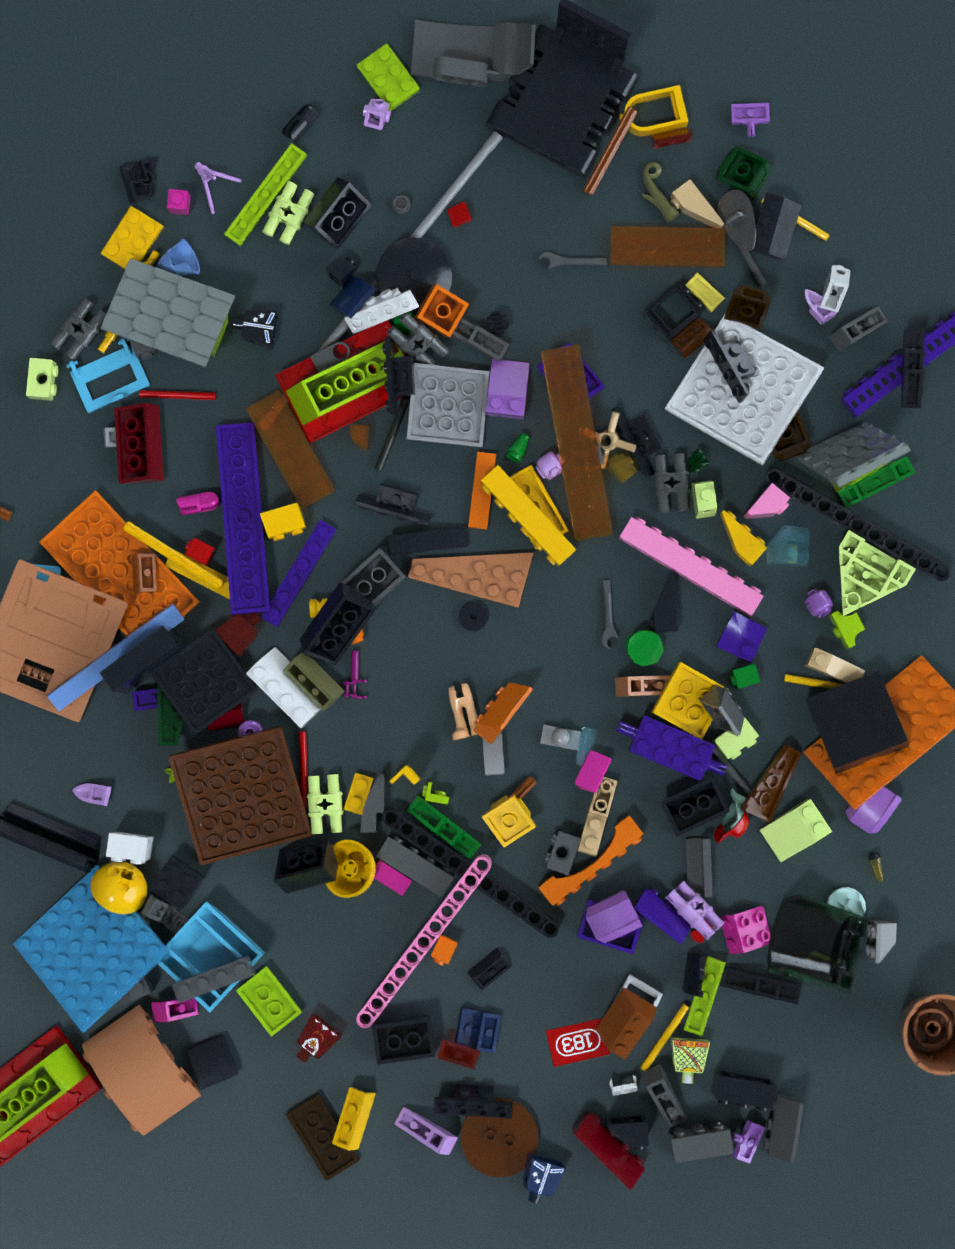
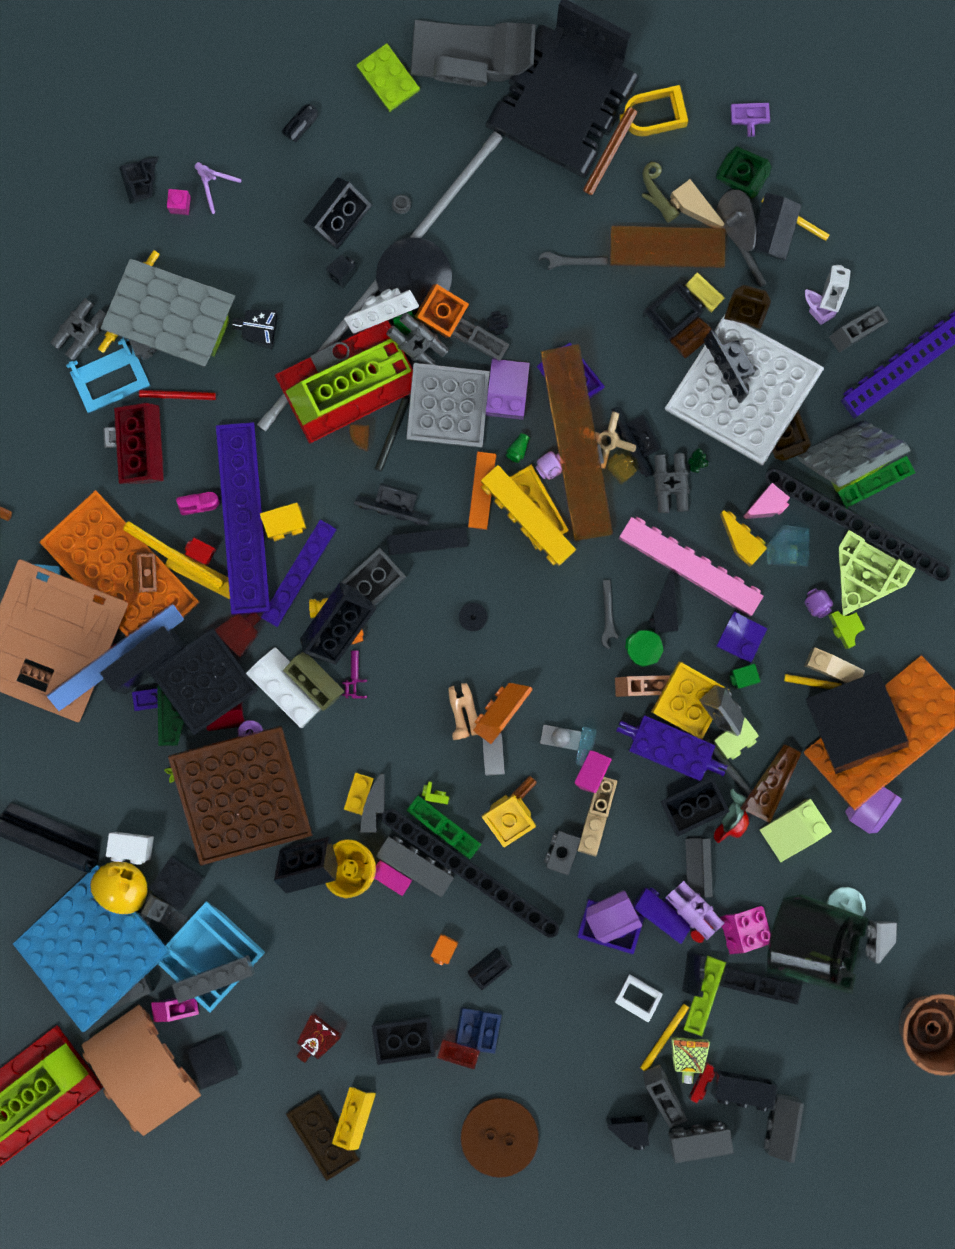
(36, 369): yellowish green brick -> none
(93, 793): lavender plate -> none
(132, 238): yellow plate -> none
(180, 260): medium blue helmet -> none
(265, 194): lime plate -> none
(269, 1001): lime plate -> none
(290, 449): clear orange plate -> none
(294, 221): yellowish green pin -> none
(303, 767): red bar -> none
(317, 811): yellowish green pin -> none
(352, 297): dark blue slope -> none
(376, 114): lavender brick -> none
(399, 376): black bracket -> none
(409, 773): yellow panel -> none
(419, 949): bright pink beam -> none
(426, 1131): lavender slope -> none
(459, 214): red slope -> none
(473, 1101): black bracket -> none
(489, 577): nougat wing -> none
(542, 1176): dark blue torso -> none
(576, 1043): red sticker -> none
(609, 1149): dark red slope -> none
(624, 1089): white piece -> none
(625, 834): orange arch -> none
(625, 1022): dark orange slope -> none
(671, 137): clear red slope -> none
(698, 1090): none -> red plate
(704, 499): yellowish green torso -> none
(747, 1141): medium lavender plate -> none
(875, 861): clear yellow piece -> none
(912, 368): black slope -> none

